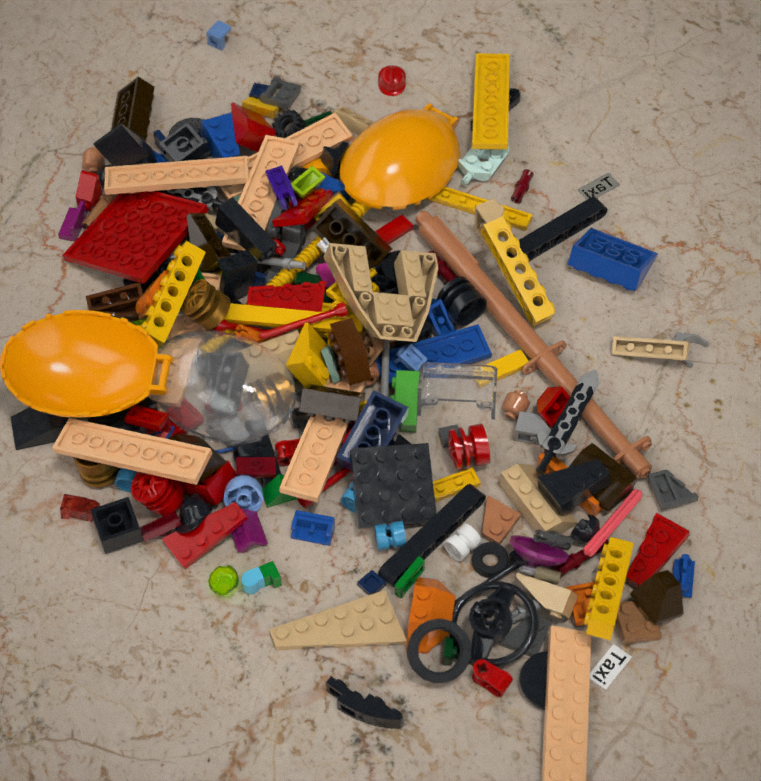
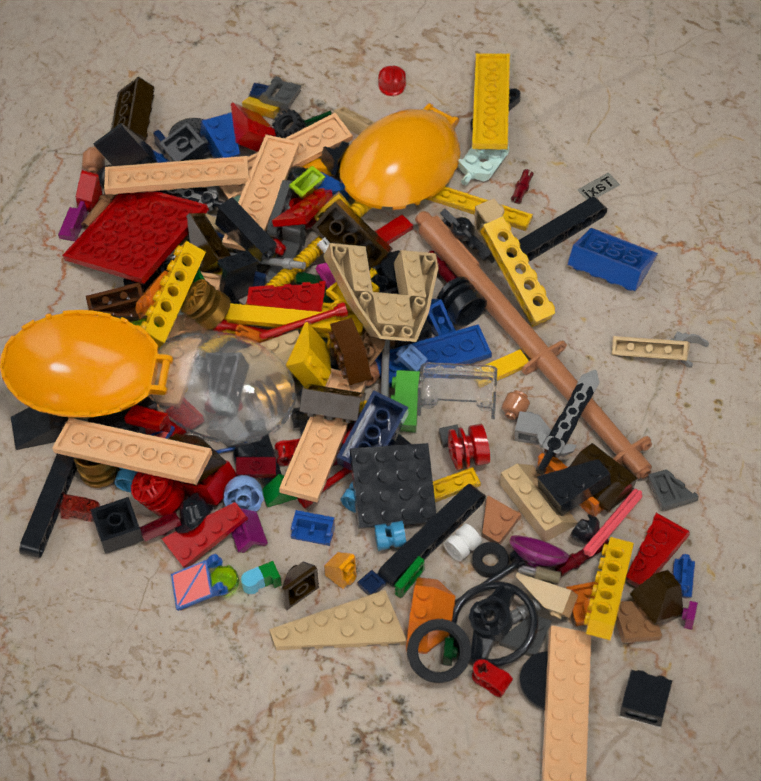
(48, 506): none -> black beam
(195, 583): none -> flag
(216, 35): medium blue panel -> none
(281, 186): dark purple hinge -> none
(299, 583): none -> dark brown slope
(331, 363): sand green tile -> none
(341, 569): none -> light orange slope
(369, 710): black slope -> none
(464, 230): none -> black plate
(552, 404): red slope -> none
(553, 539): dark grey pin -> none
(609, 666): white sticker -> none
(645, 698): none -> black piece
(689, 615): none -> magenta plate

